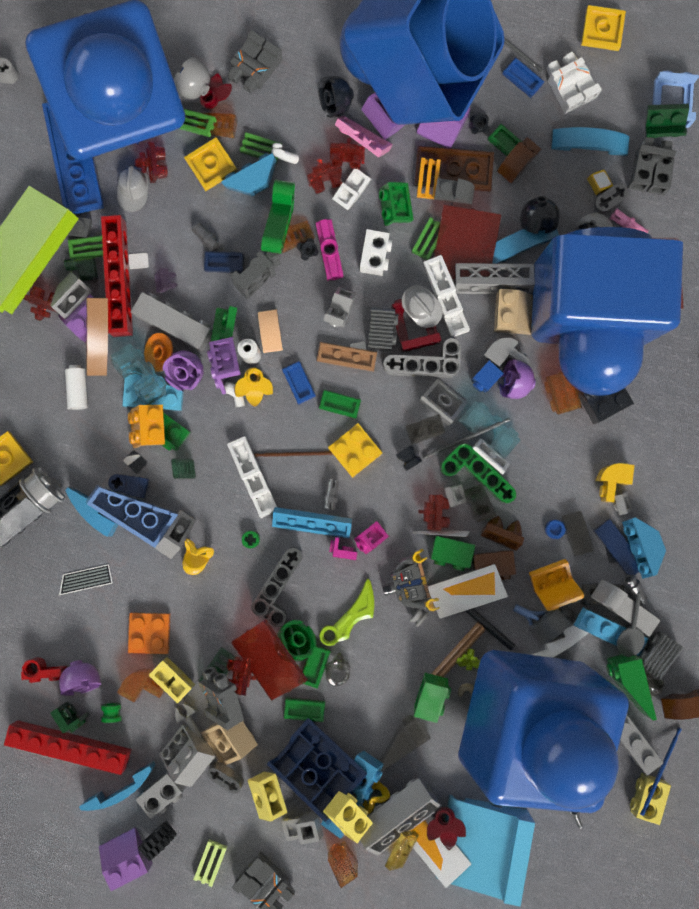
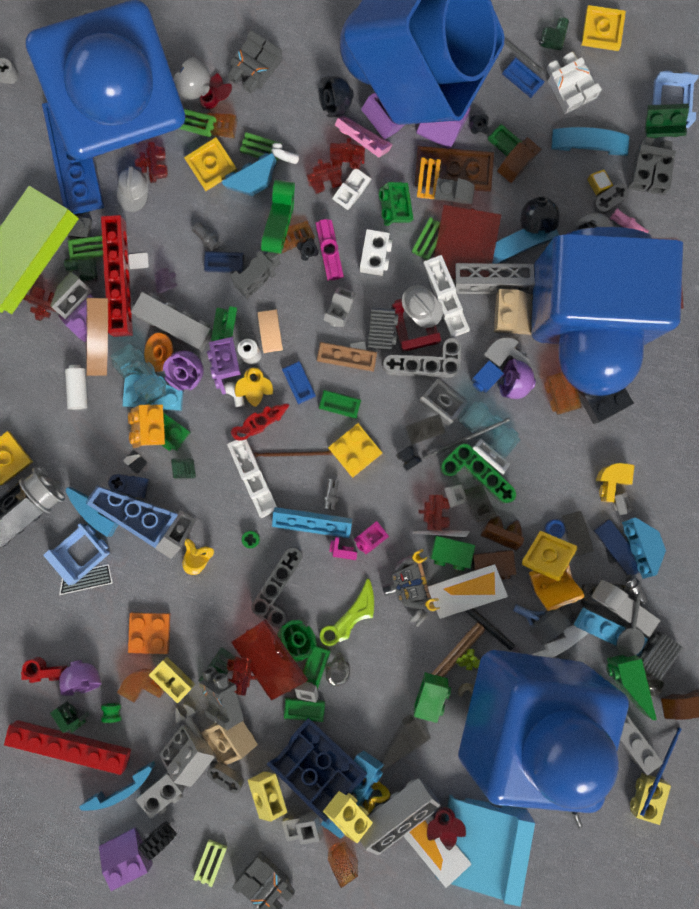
(66, 565): none -> light blue window
(257, 423): none -> red animal
(307, 692): none -> light grey plate
(401, 850): clear yellow plate -> none
(549, 555): none -> yellow plate
(555, 38): none -> clear green piece

